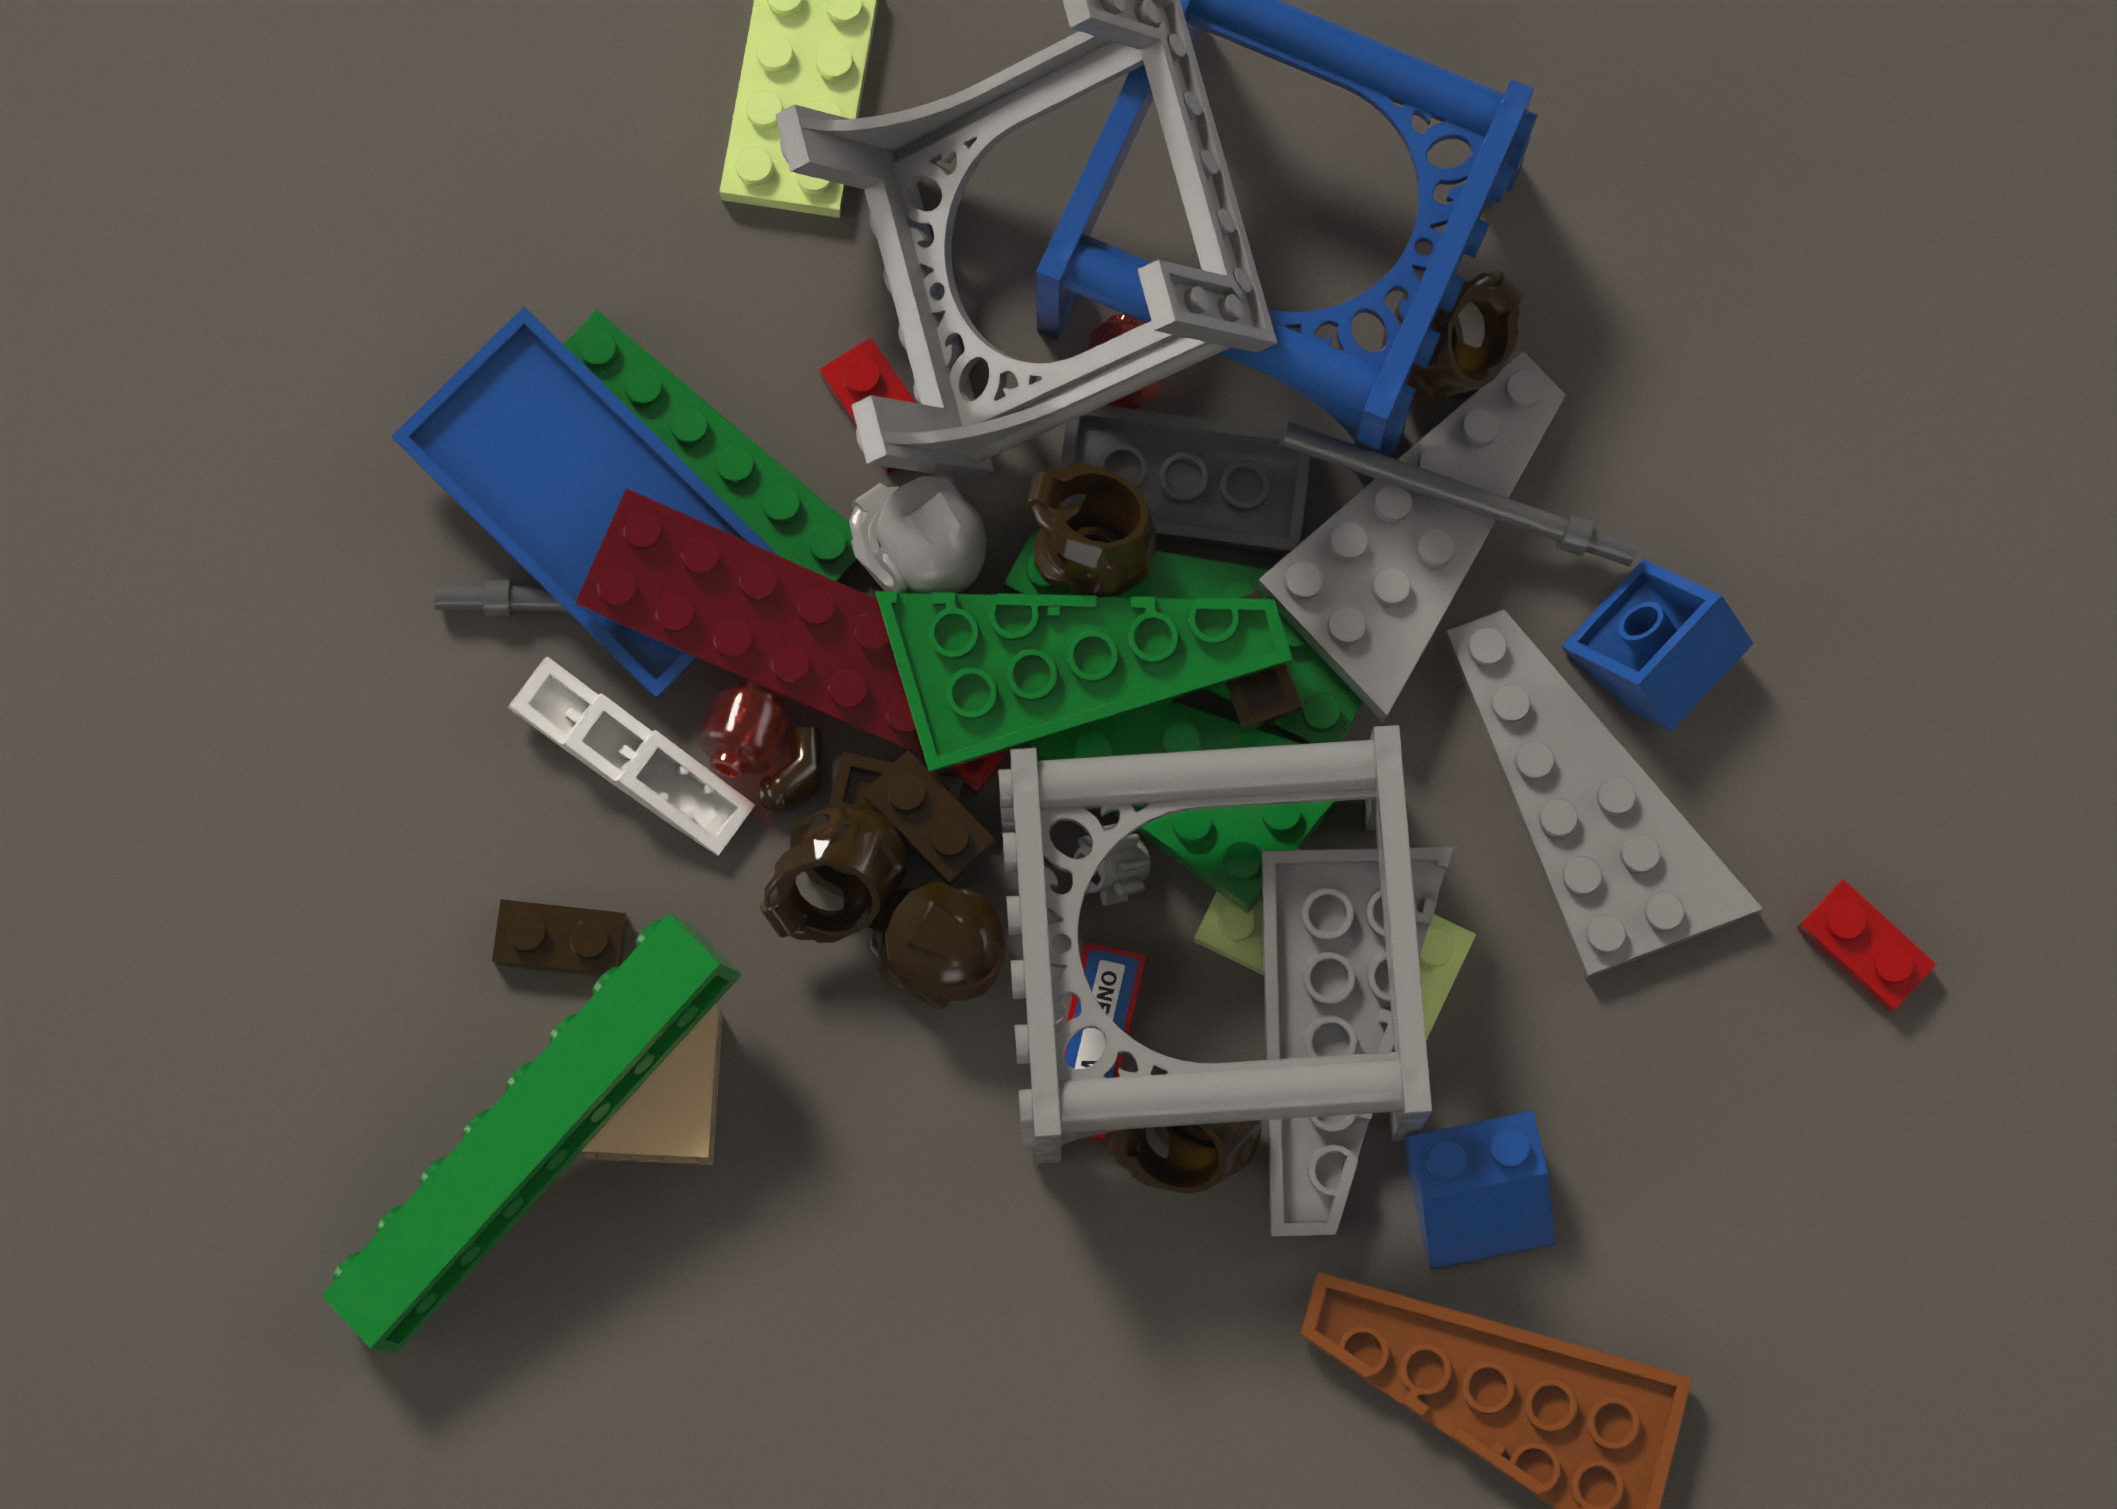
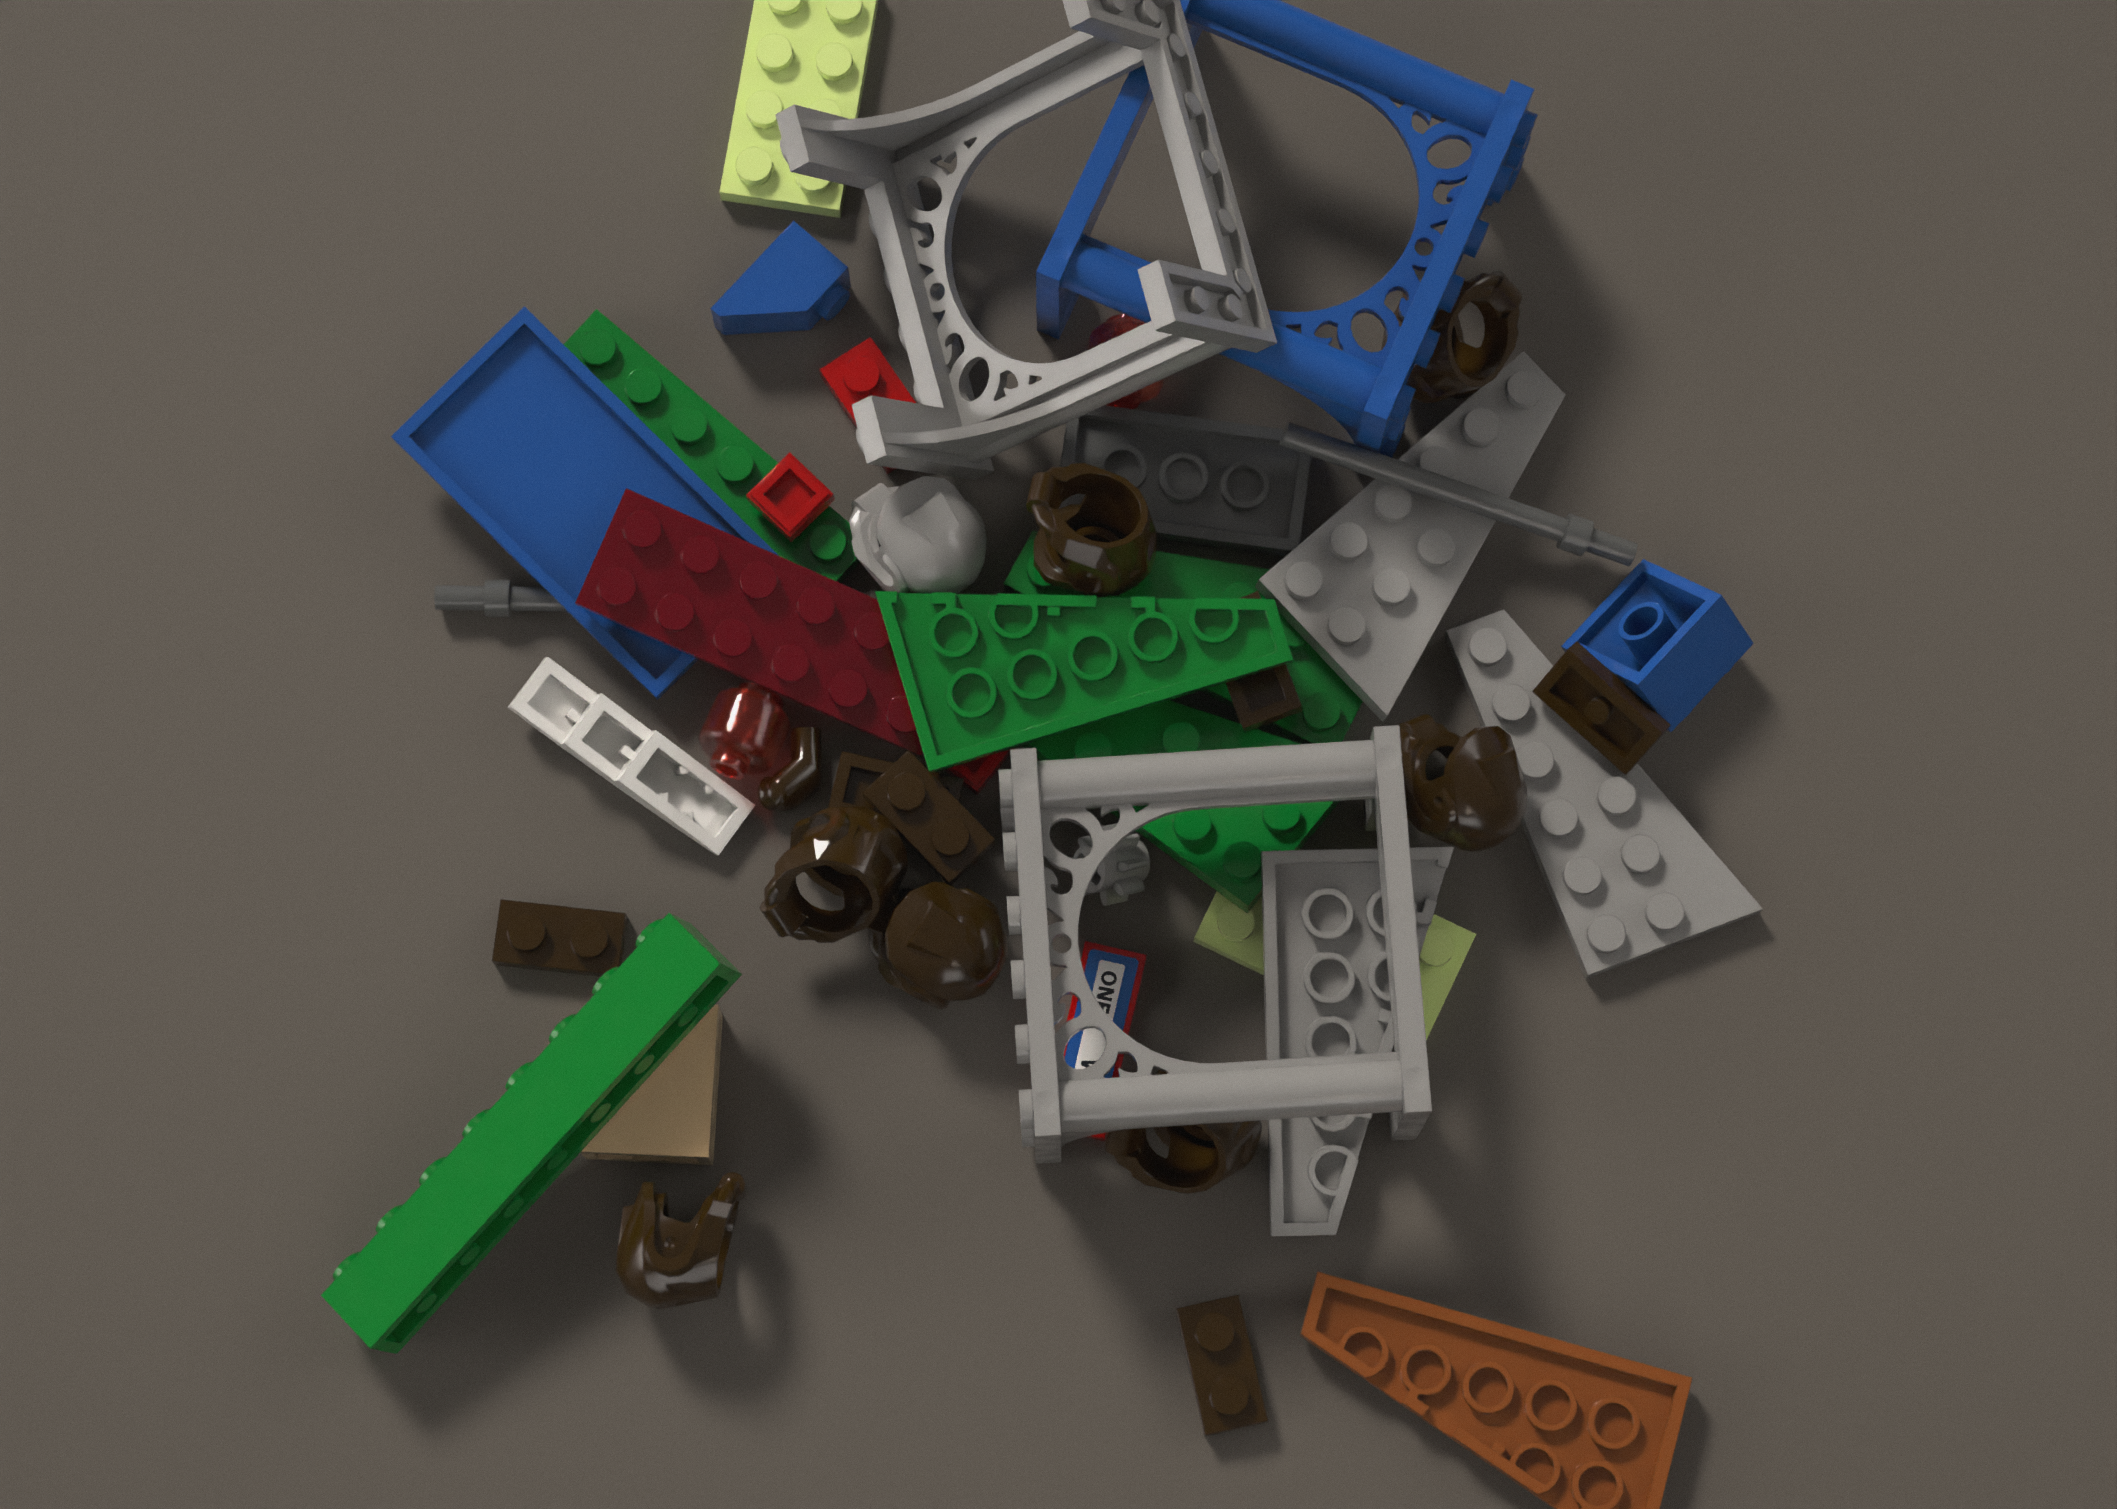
(676, 1261): none -> dark brown helmet
(785, 288): none -> blue slope
(790, 497): none -> red tile
(1221, 1365): none -> dark brown plate
(1480, 1189): blue slope -> none
(1482, 787): none -> dark brown helmet
(1601, 708): none -> dark brown plate
(1866, 946): red plate -> none

